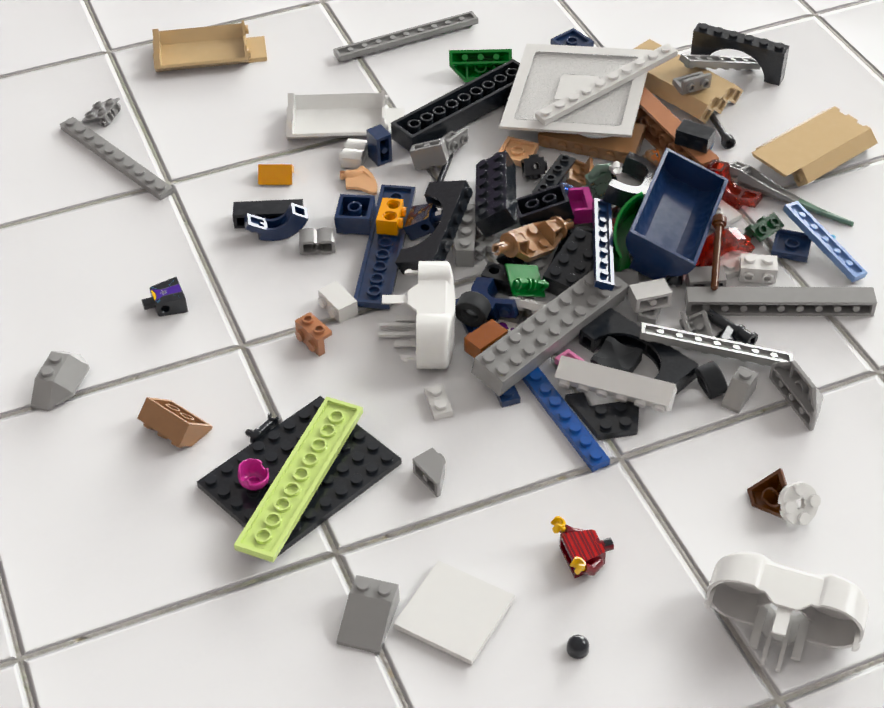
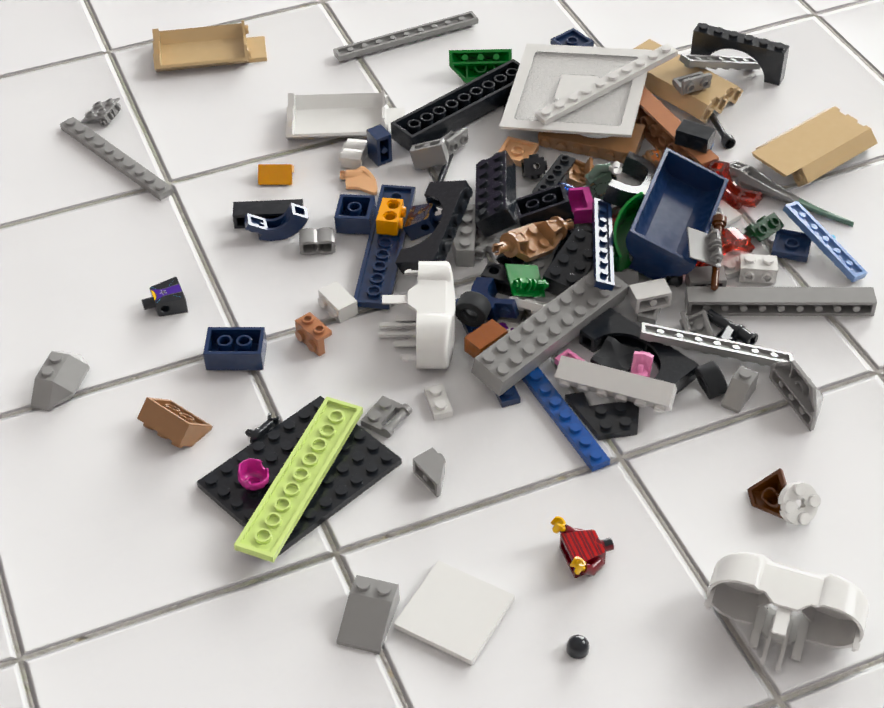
(235, 348): none -> dark blue brick
(382, 413): none -> light grey plate
(642, 363): none -> bright pink hips
(705, 246): none -> light grey hinge

